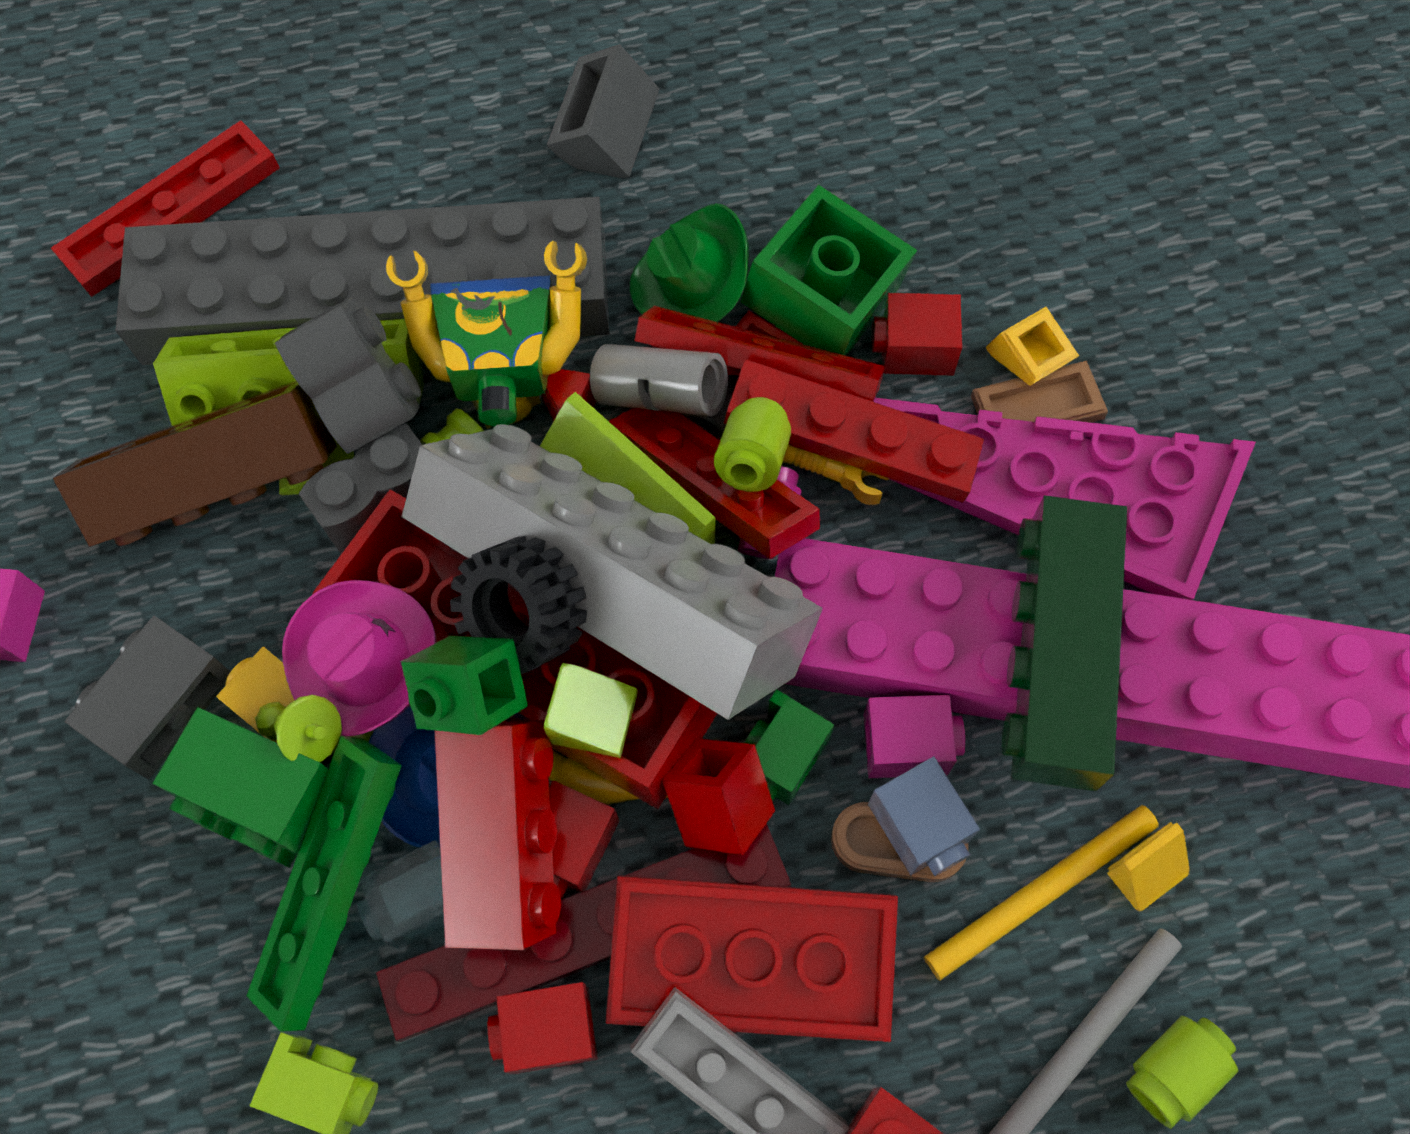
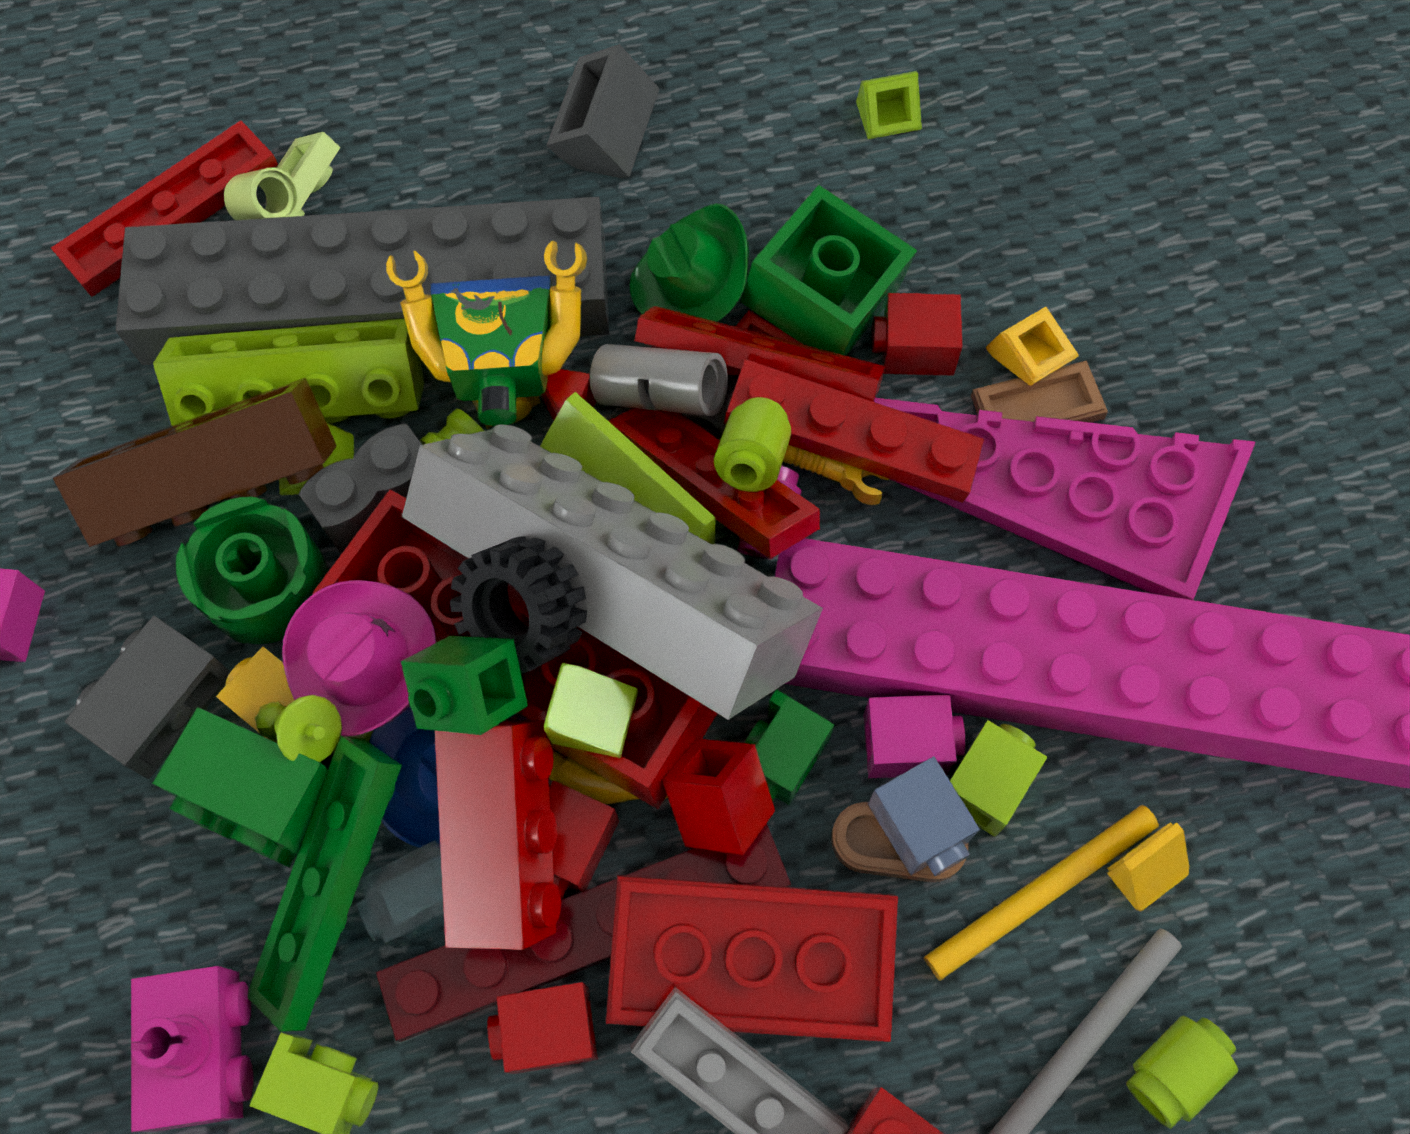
(188, 1049): none -> dark pink brick
(249, 568): none -> green brick
(288, 185): none -> yellowish green plate
(350, 375): dark grey brick -> none
(890, 105): none -> lime slope
(997, 774): none -> lime brick
(1068, 644): dark green brick -> none

